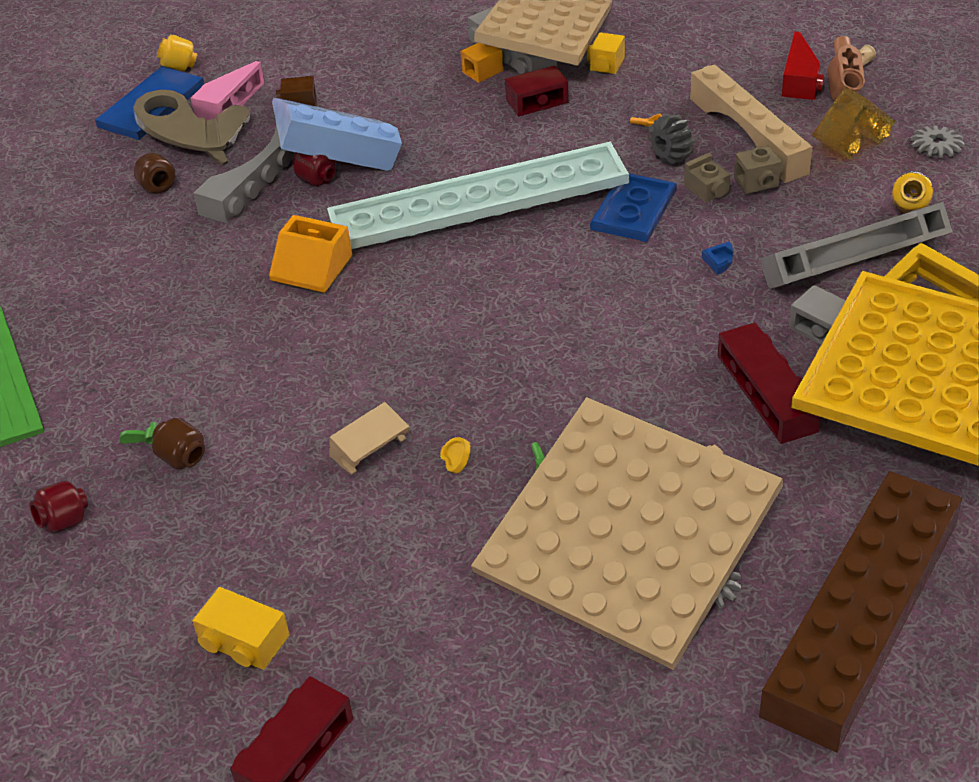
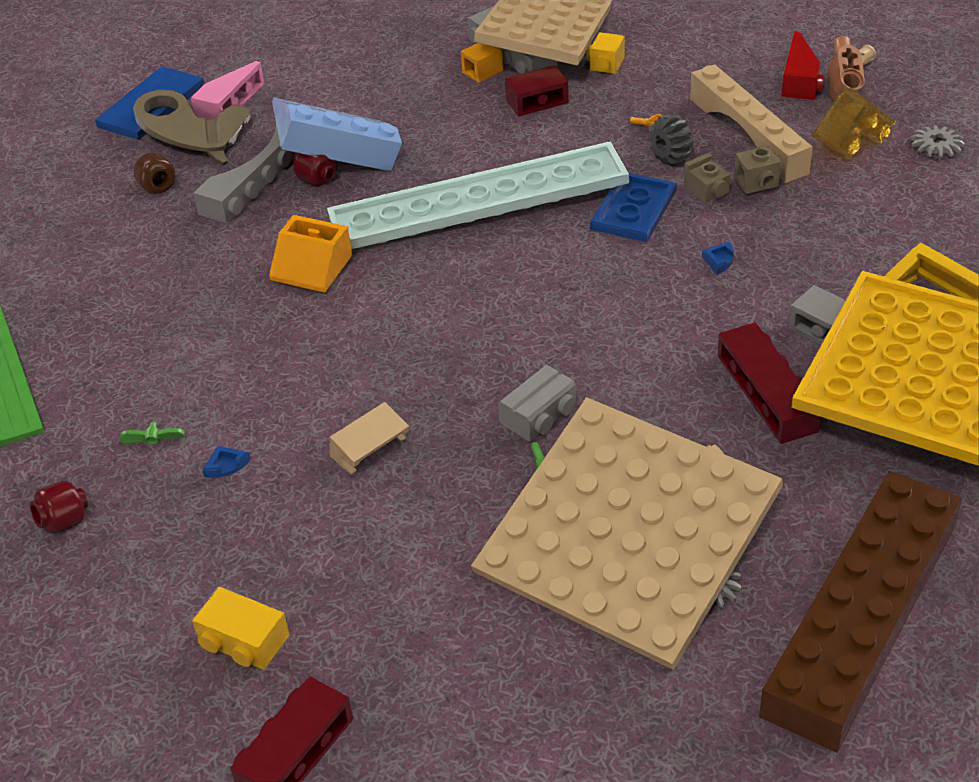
(176, 53): yellow head -> none
(178, 443): reddish brown head -> none
(225, 460): none -> blue tile
(298, 90): reddish brown brick -> none
(456, 454): yellow piece -> none
(538, 403): none -> light grey brick
(855, 245): light grey arch -> none
(912, 182): yellow head -> none

